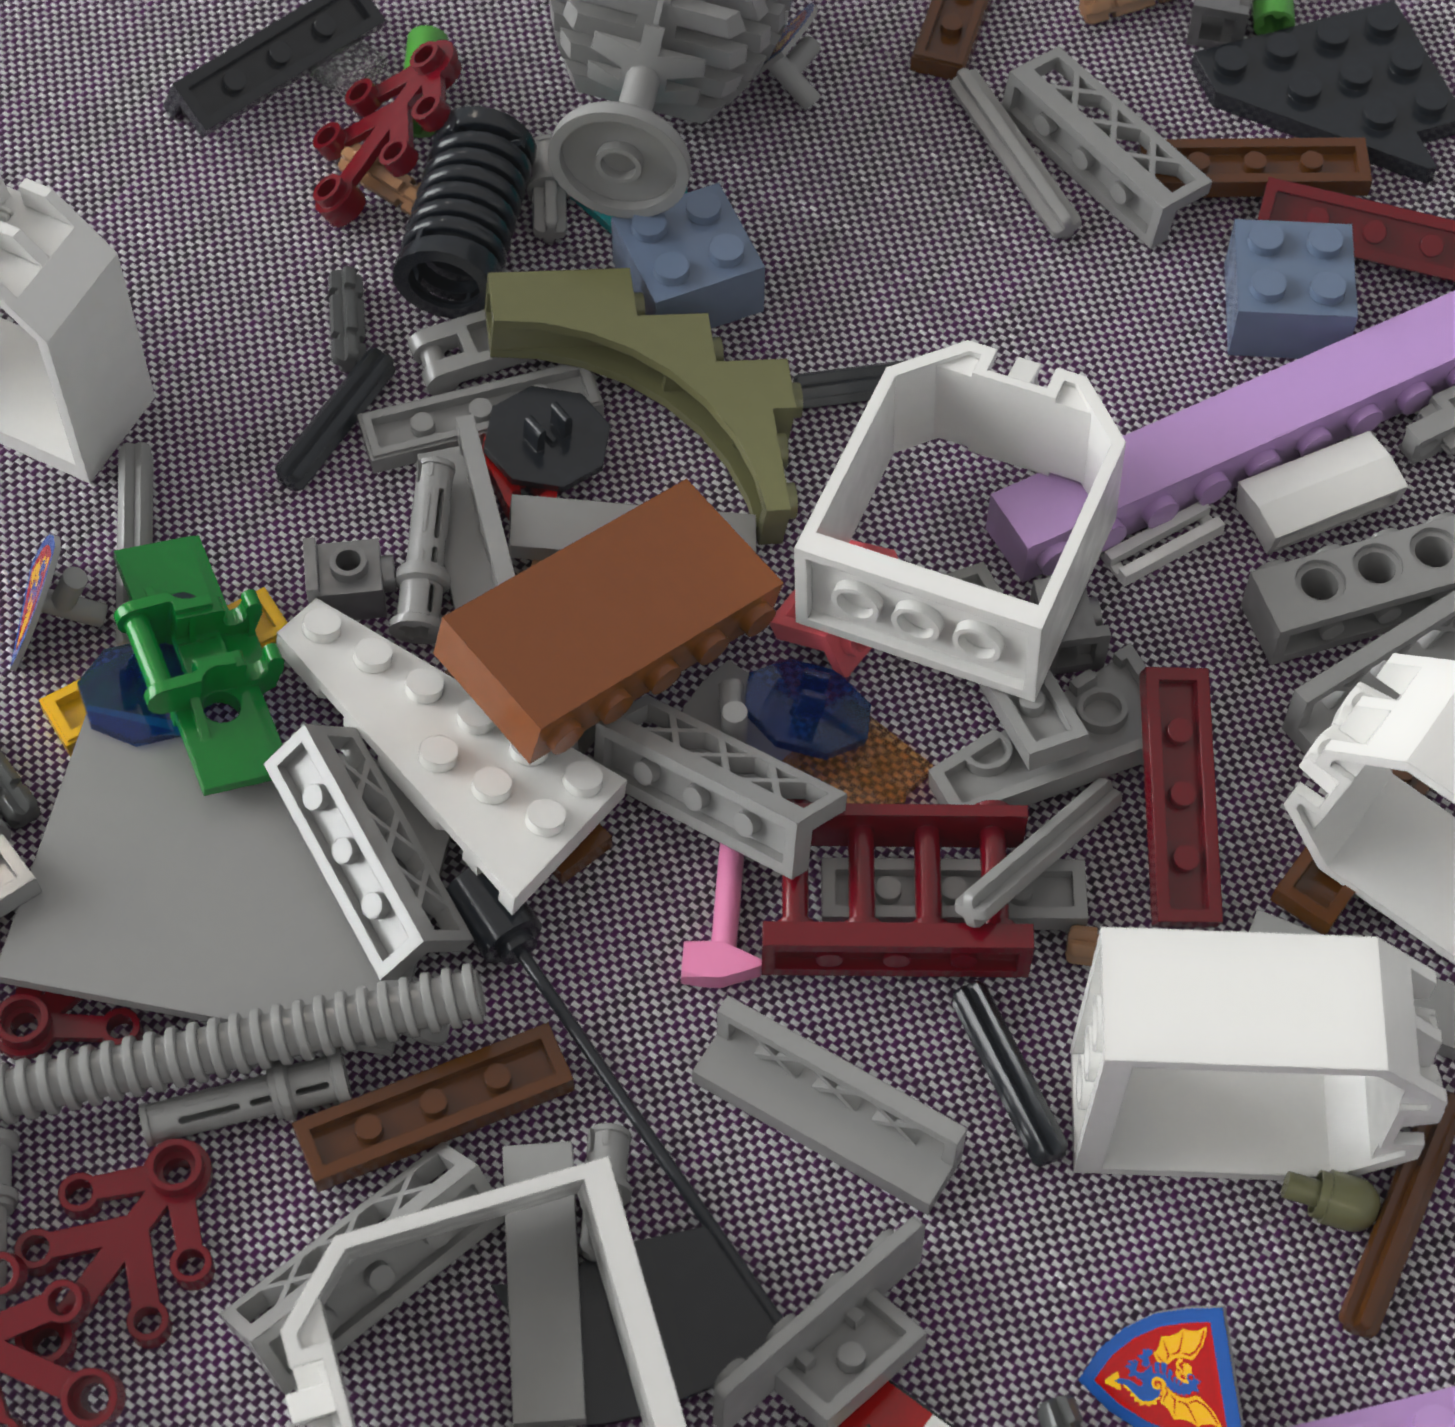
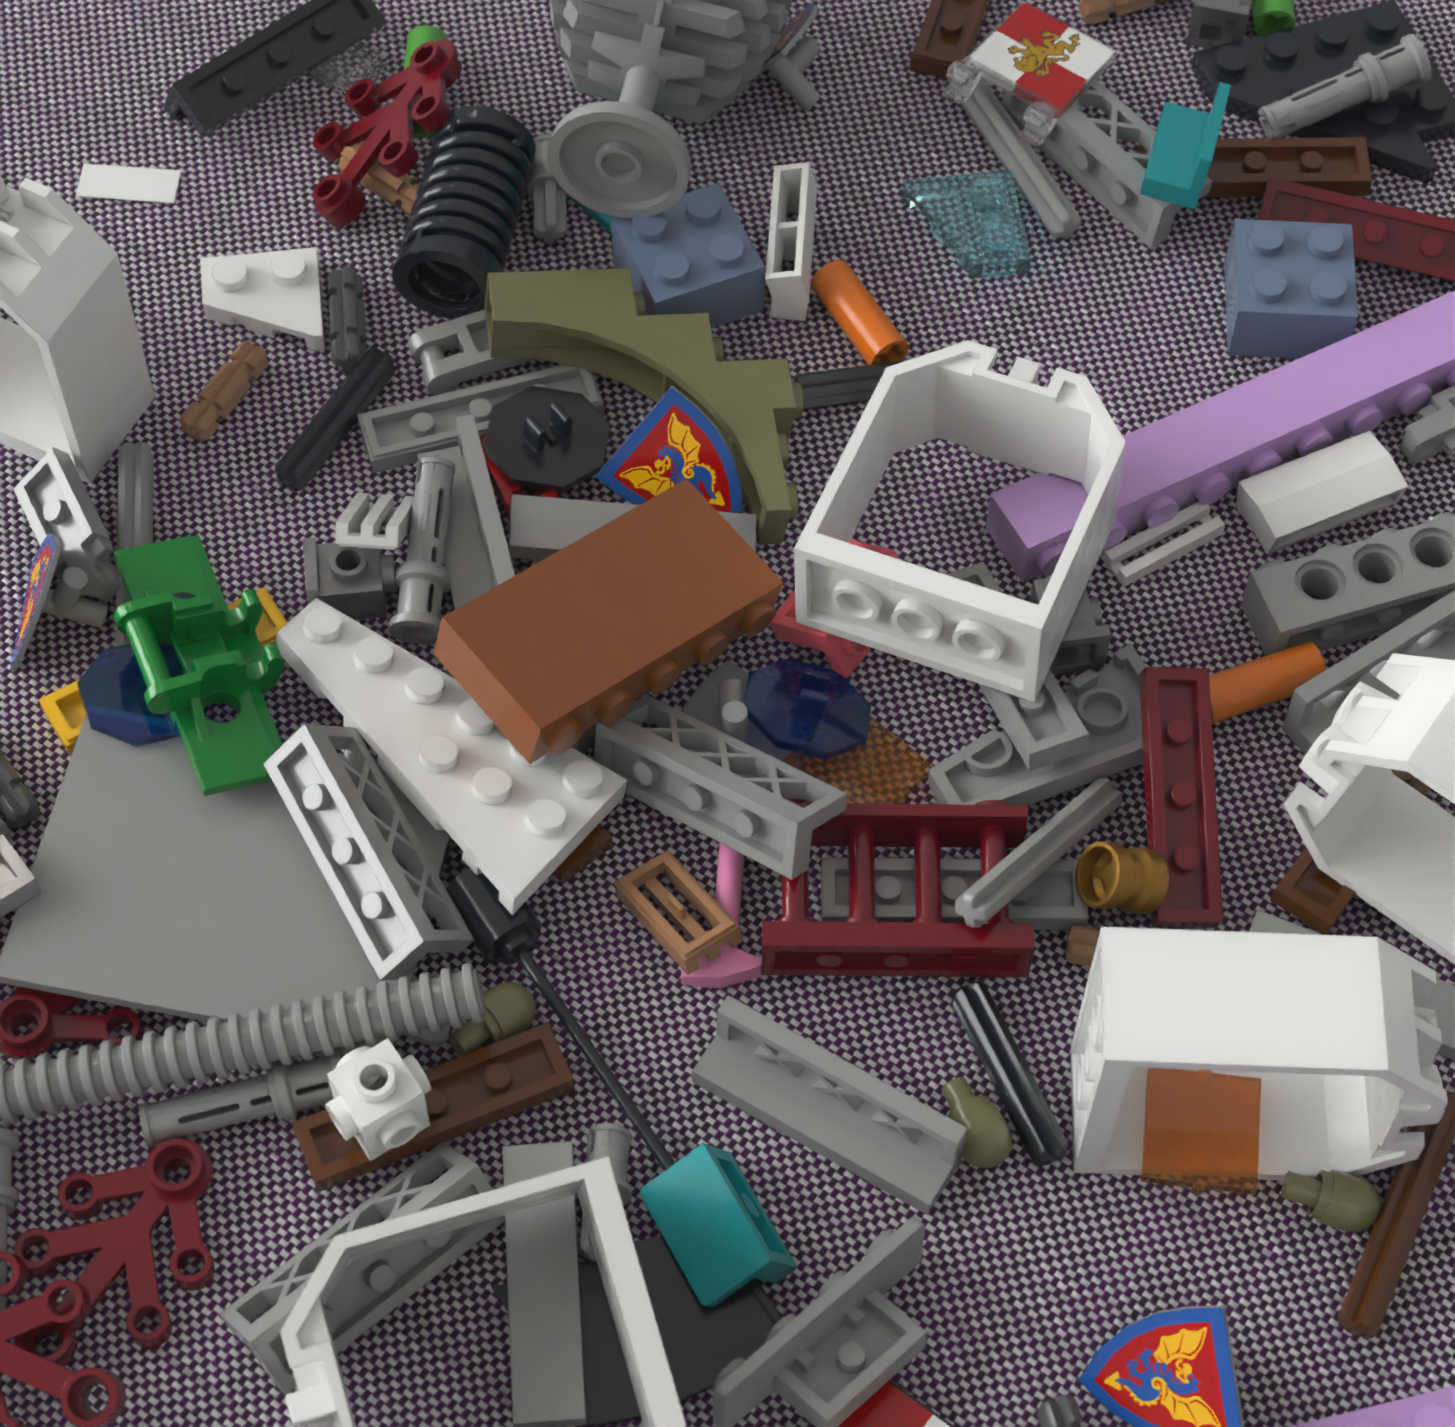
(60, 505): none -> light grey hinge
(128, 183): none -> white sticker
(223, 391): none -> medium nougat axle
(266, 293): none -> white wing
(370, 518): none -> white tile
(378, 1098): none -> white brick
(508, 1013): none -> olive cylinder
(673, 446): none -> shield
(702, 942): none -> medium nougat tile
(715, 1225): none -> teal panel
(792, 191): none -> white piece
(858, 314): none -> orange piece
(975, 219): none -> clear light blue wing
(988, 1135): none -> olive cylinder
(1036, 62): none -> flag
(1132, 878): none -> pearl gold wheel
(1183, 151): none -> teal panel
(1201, 1130): none -> clear orange piece
(1263, 680): none -> orange piece
(1367, 80): none -> light grey pin

